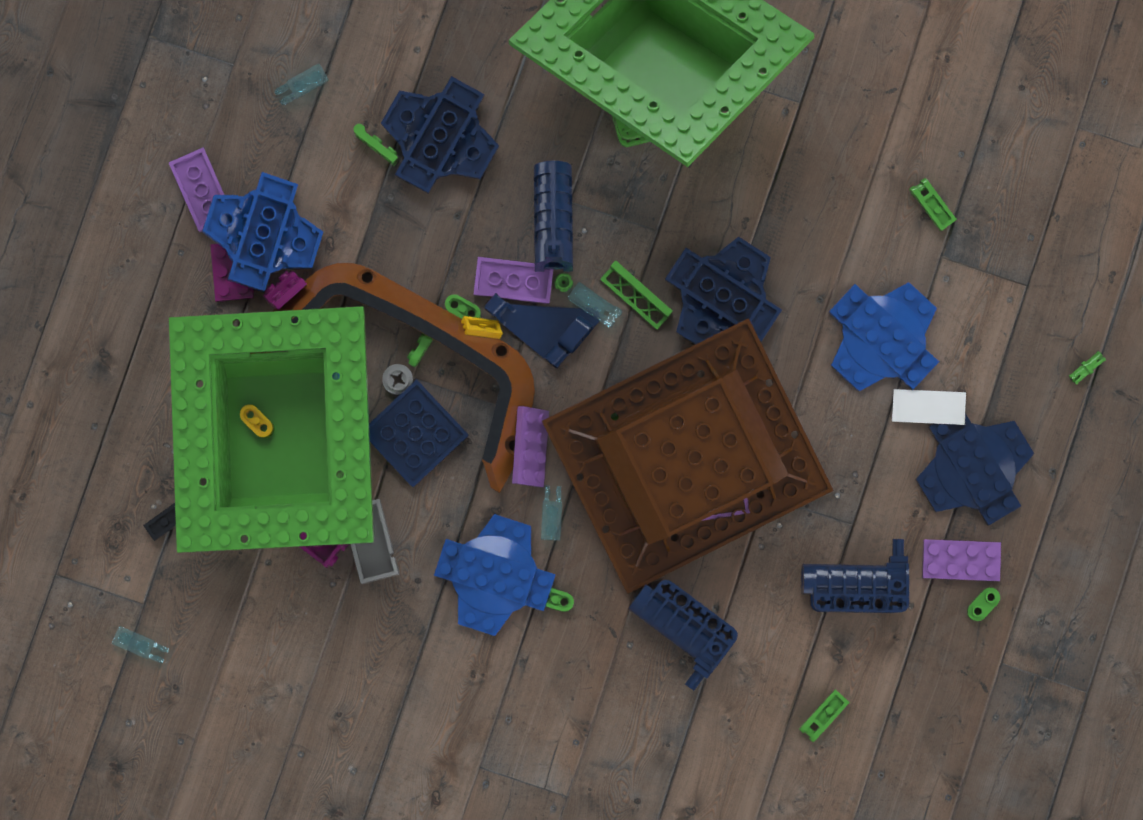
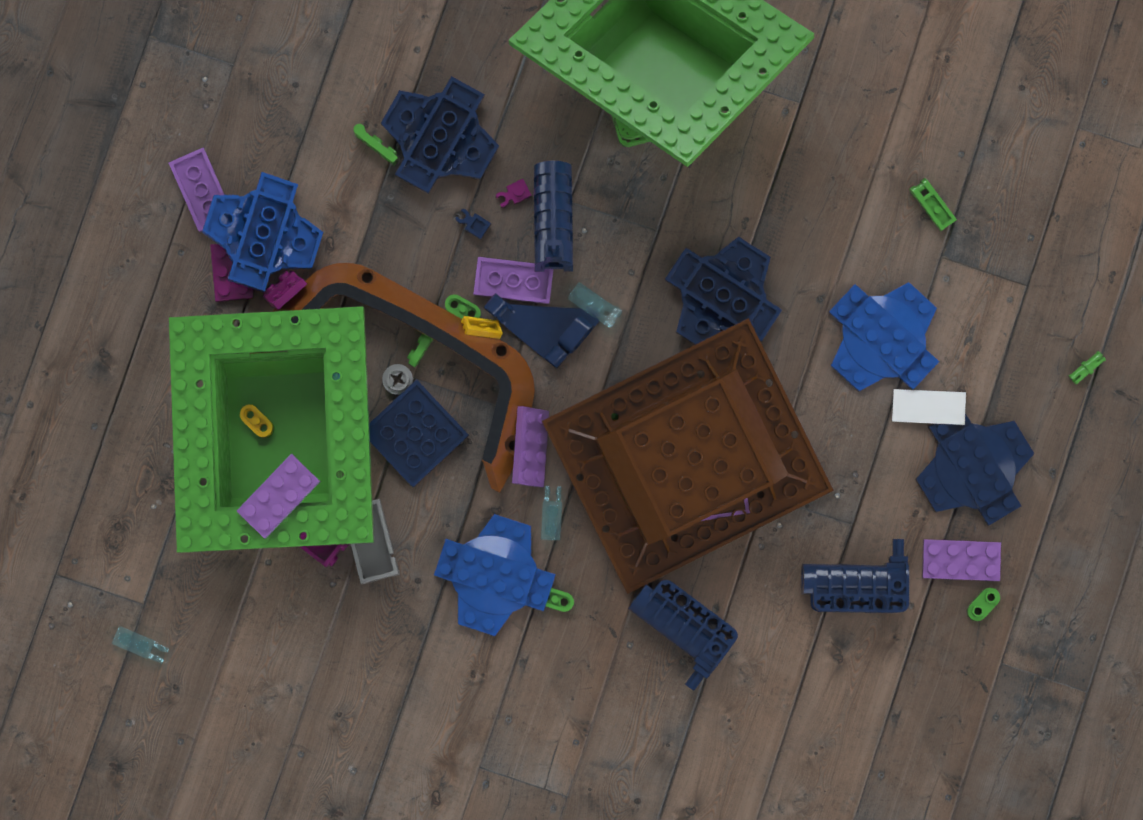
(161, 523): black plate -> none
(278, 496): none -> medium lavender plate
(302, 83): clear light blue hinge -> none
(475, 225): none -> dark blue plate
(516, 192): none -> magenta plate
(563, 277): bright green plate -> none
(637, 287): bright green fence -> none
(824, 715): bright green plate -> none

